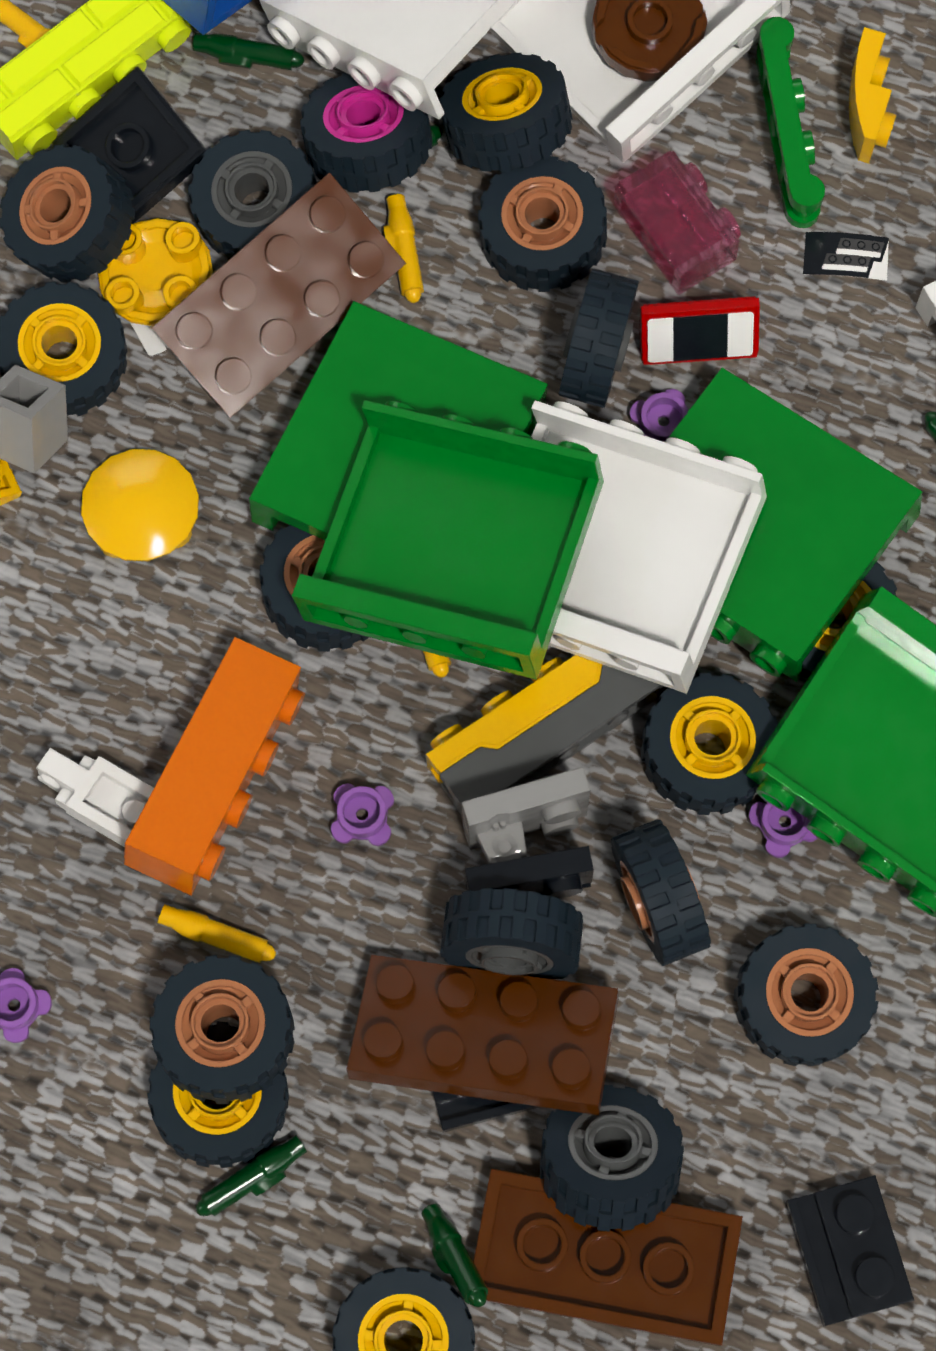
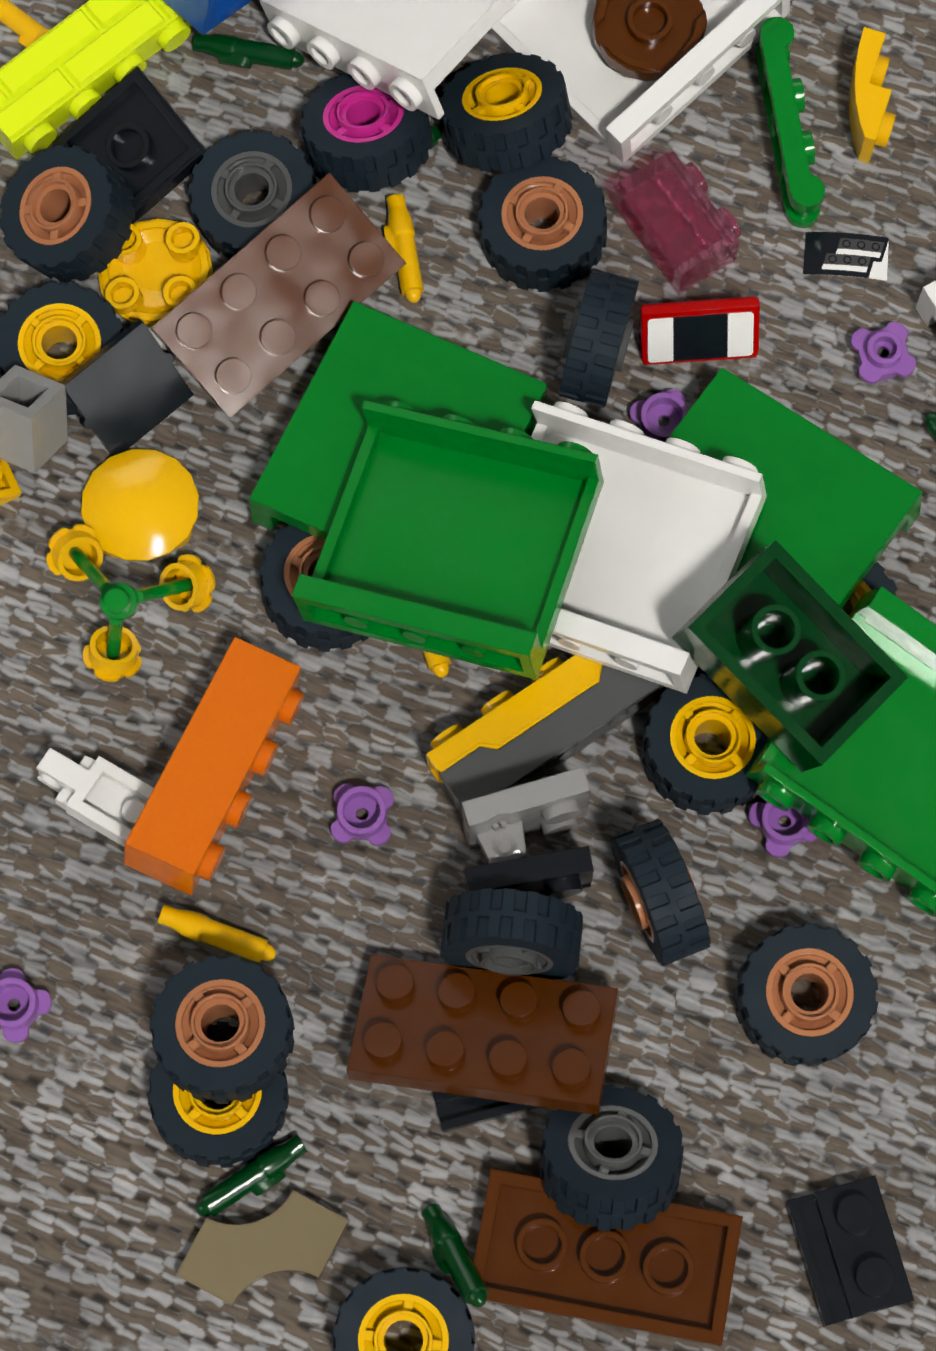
(113, 648): none -> yellow plant
(126, 388): none -> black piece
(292, 1239): none -> dark tan tile
(790, 657): none -> dark green brick
(877, 368): none -> medium lavender plate

